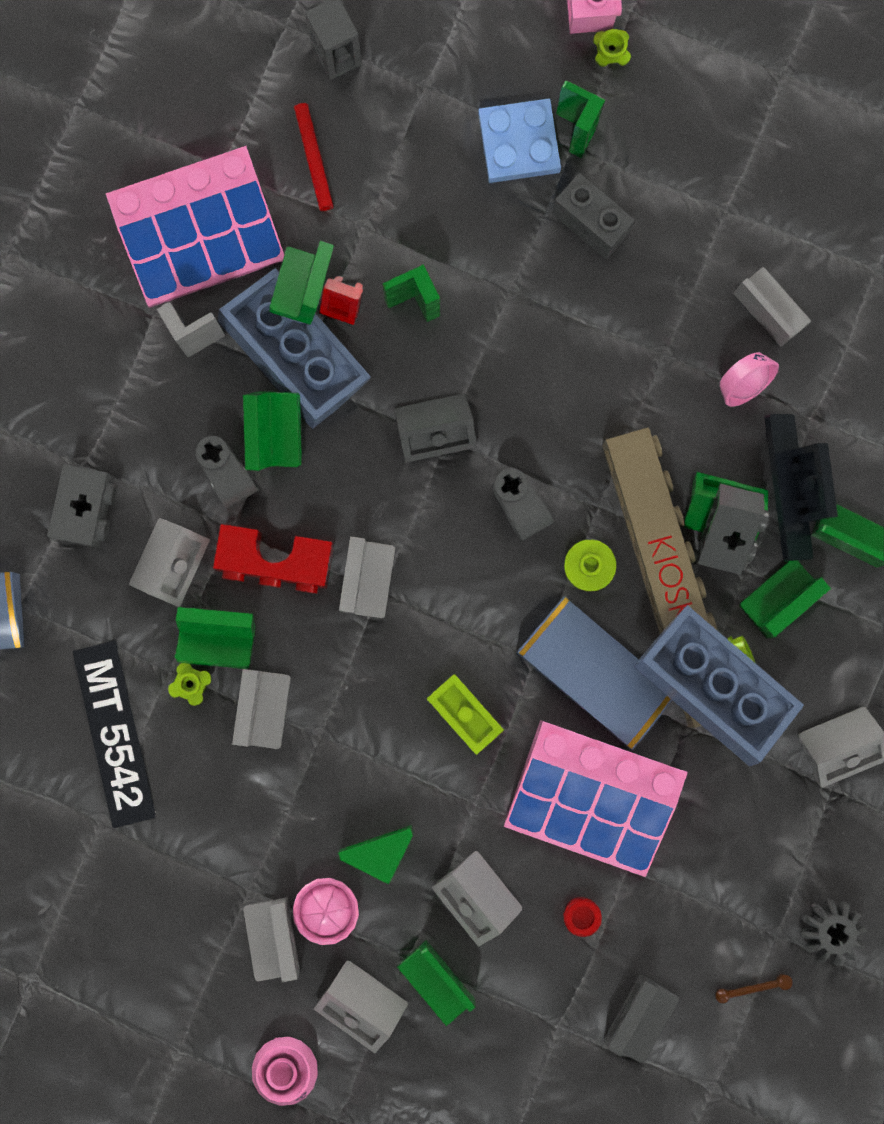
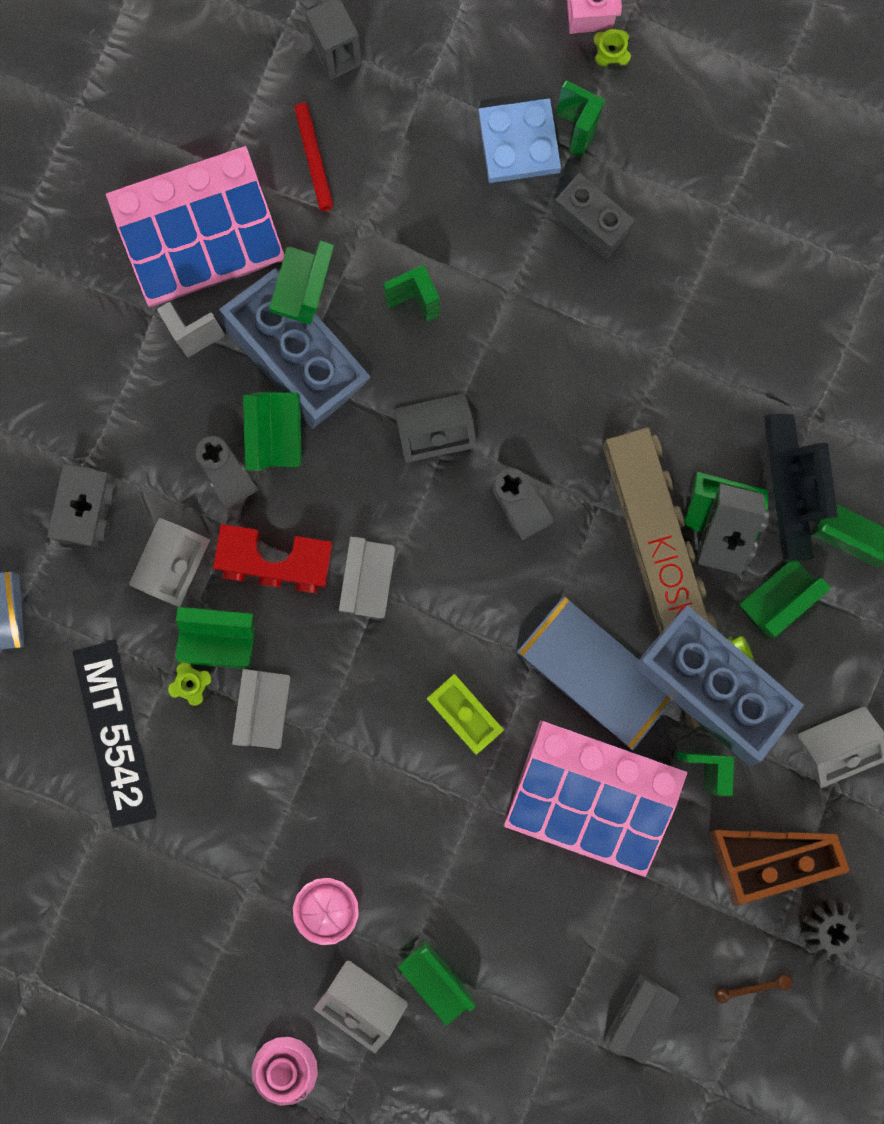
(272, 940): light grey panel -> none
(341, 300): red tile -> none
(379, 854): green slope -> none
(478, 899): light grey panel -> none
(582, 916): red tile -> none
(590, 565): lime piece -> none
(717, 770): none -> green panel
(747, 378): bright pink hat -> none
(771, 306): light grey panel -> none
(772, 862): none -> dark orange wedge

